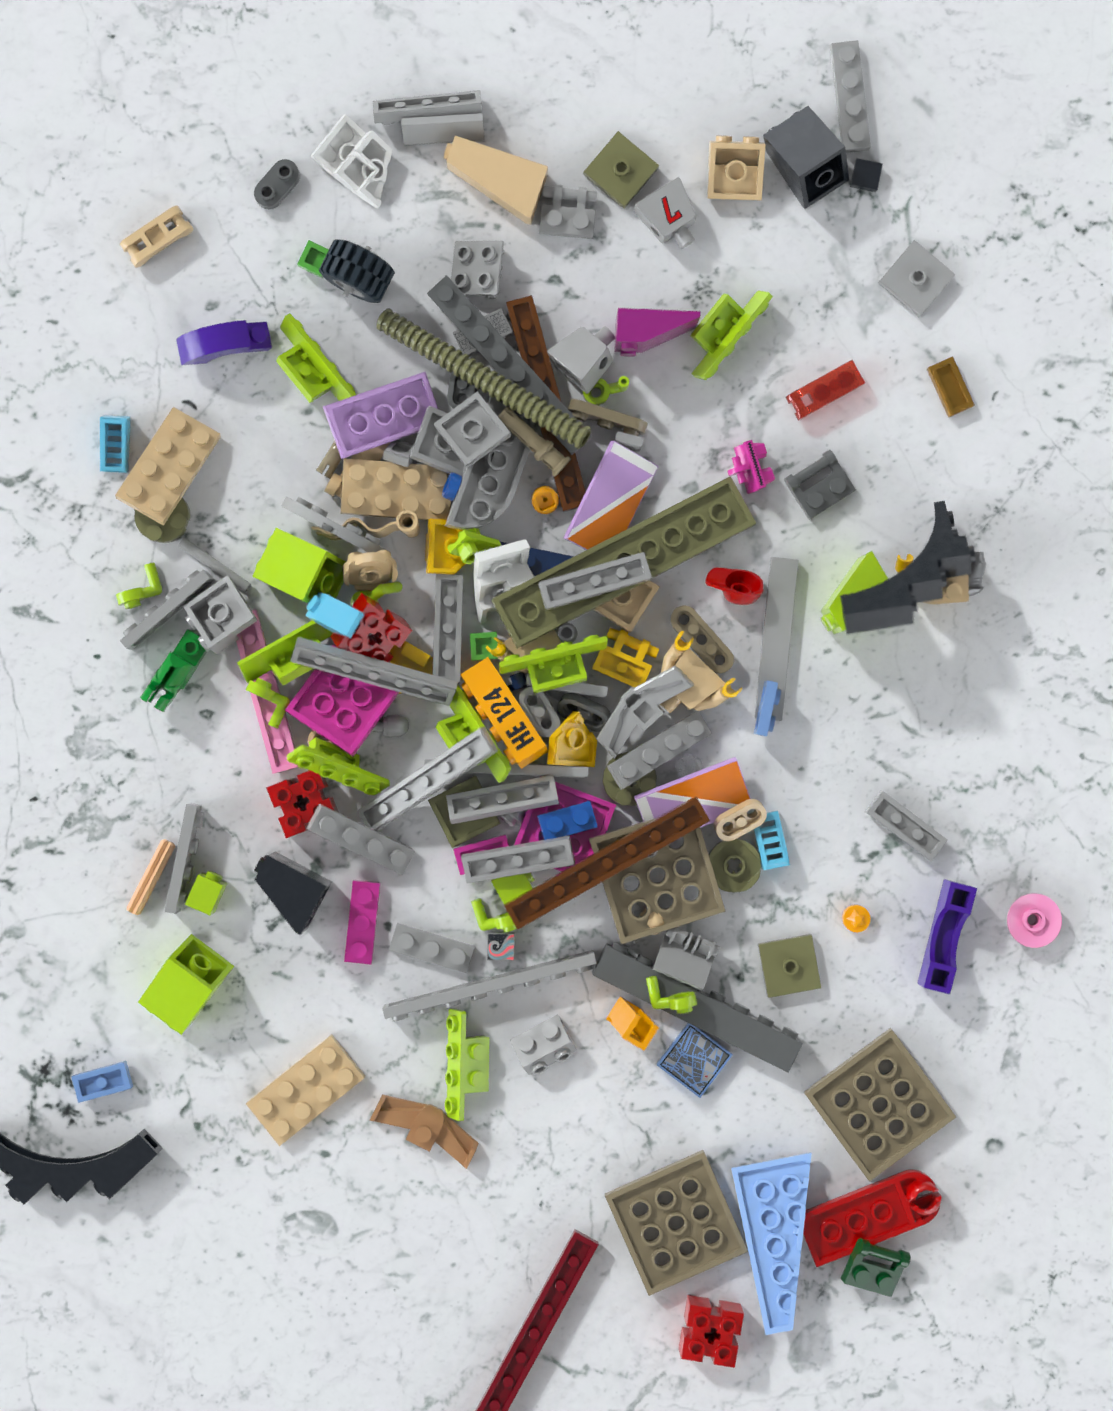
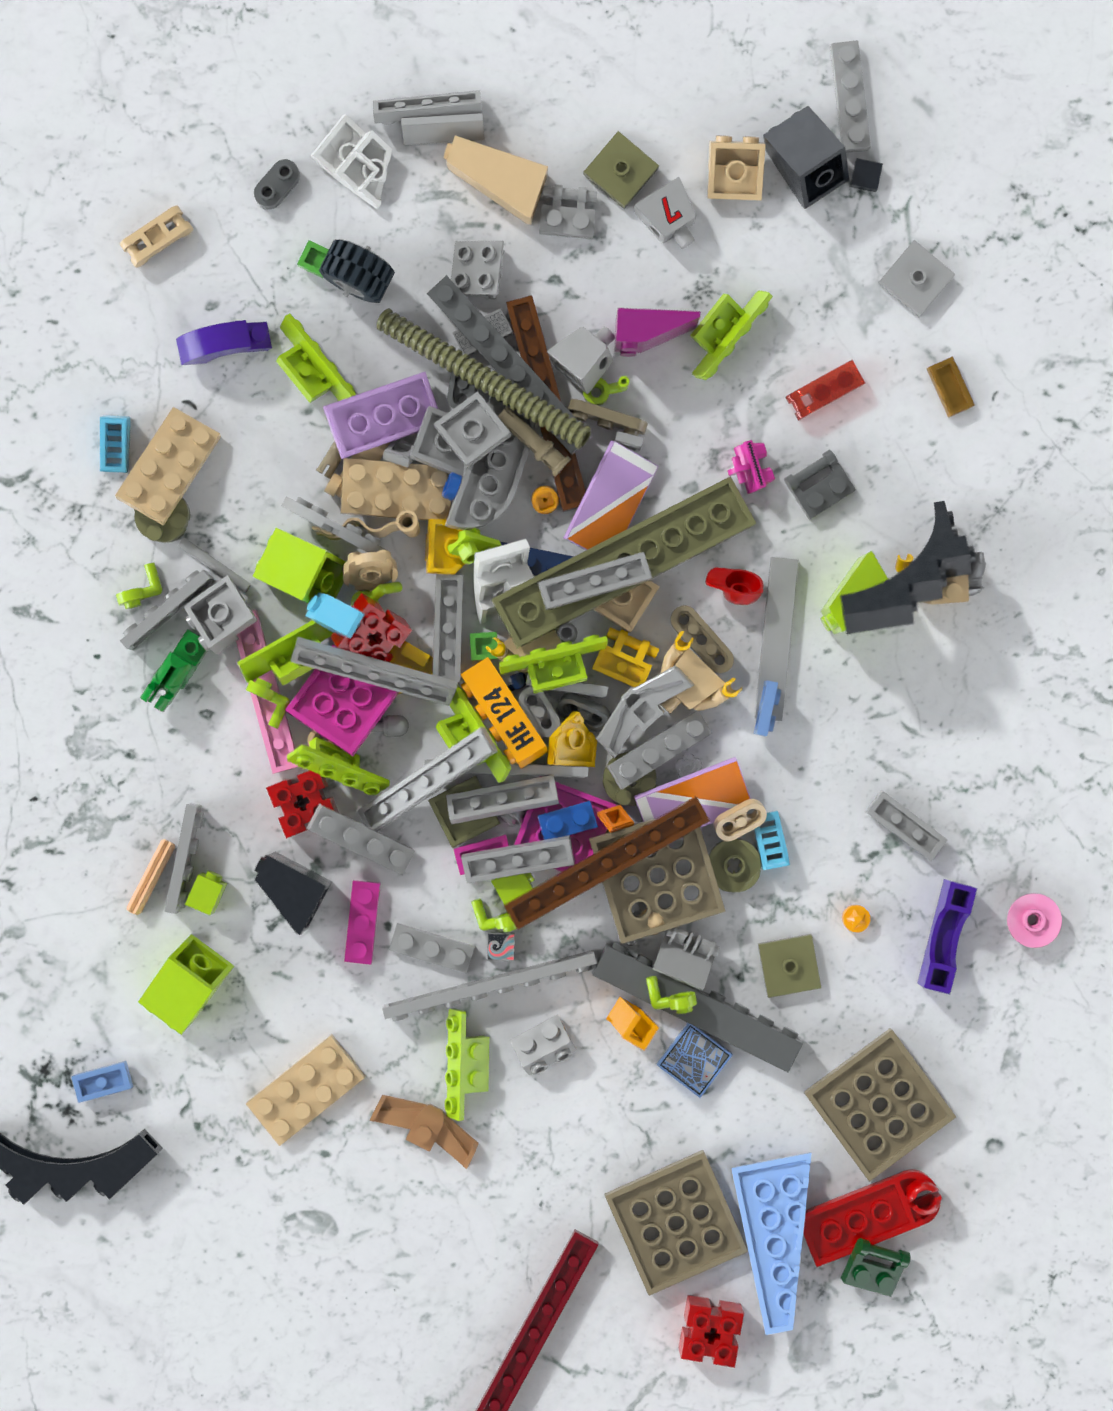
(615, 818): none -> orange slope

